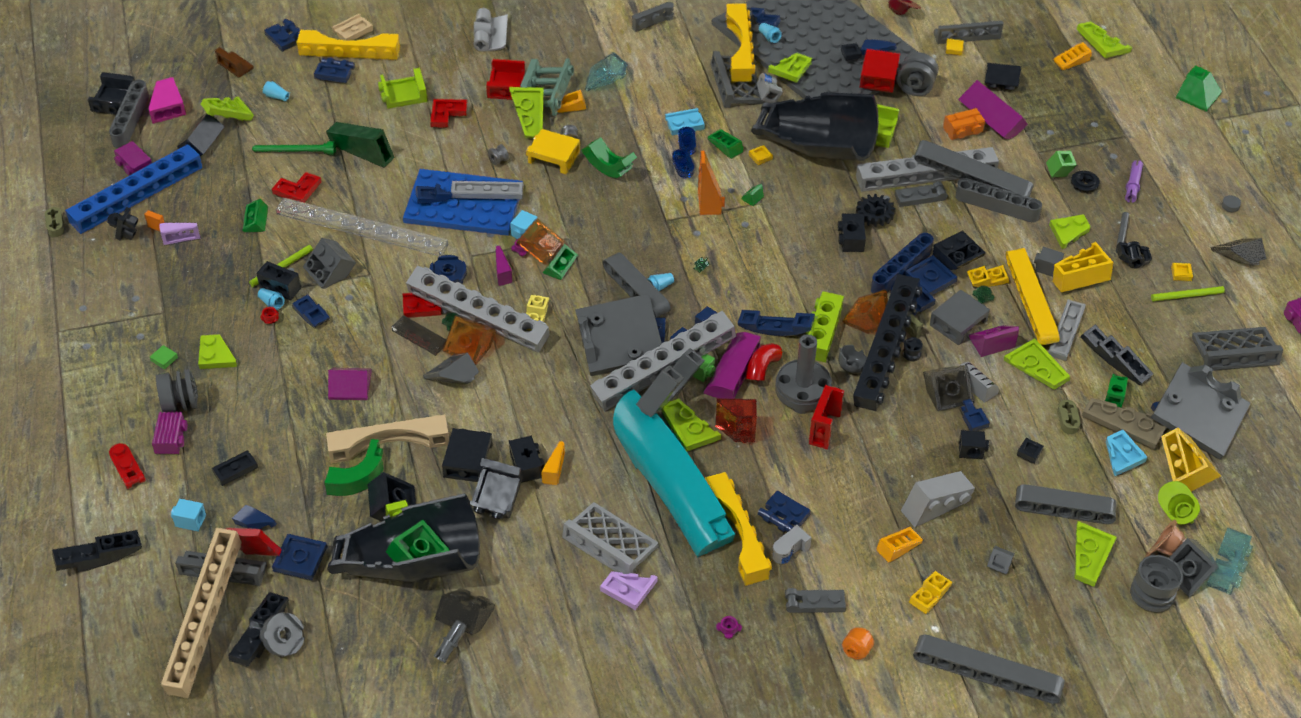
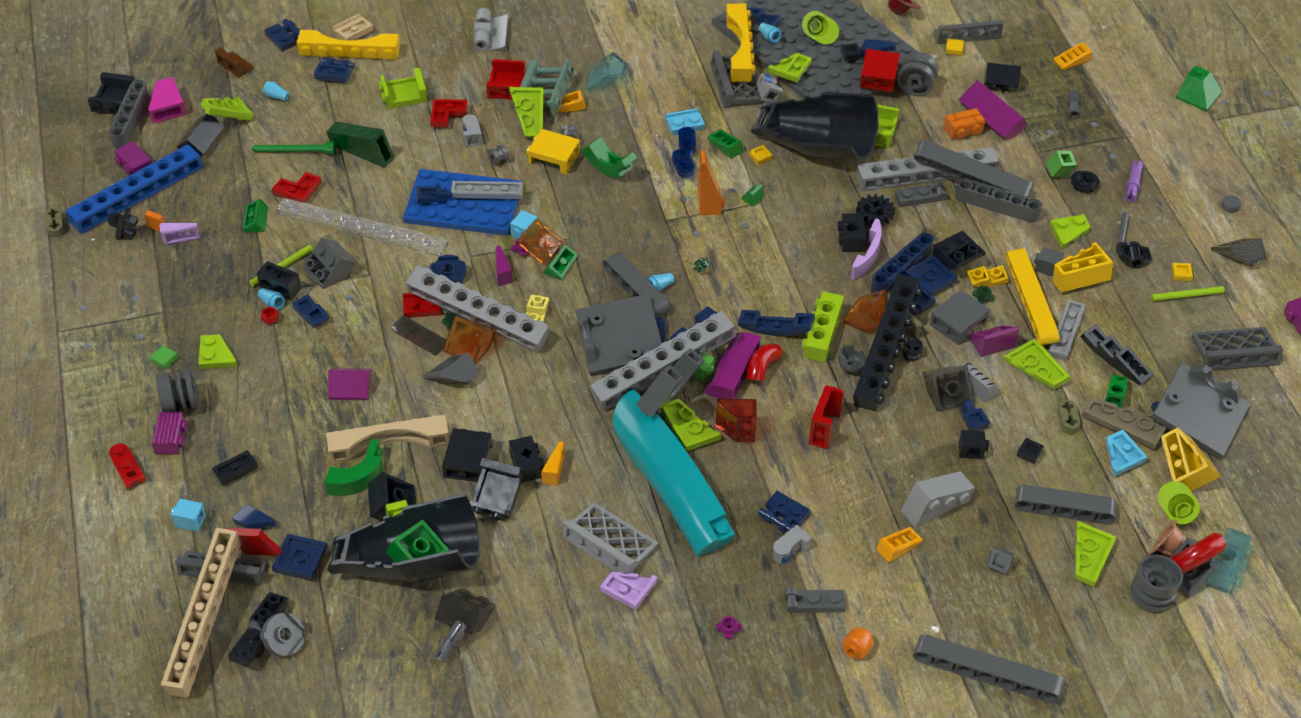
(102, 552): black slope -> none
(471, 131): none -> light grey leg
(653, 16): dark grey plate -> none
(752, 561): yellow arch -> none
(802, 380): dark grey piece -> none
(820, 27): none -> lime piece
(864, 263): none -> lavender slope
(931, 592): yellow slope -> none
(1074, 104): none -> dark grey axle
(1101, 41): lime wing -> none
(1200, 552): none -> red cylinder

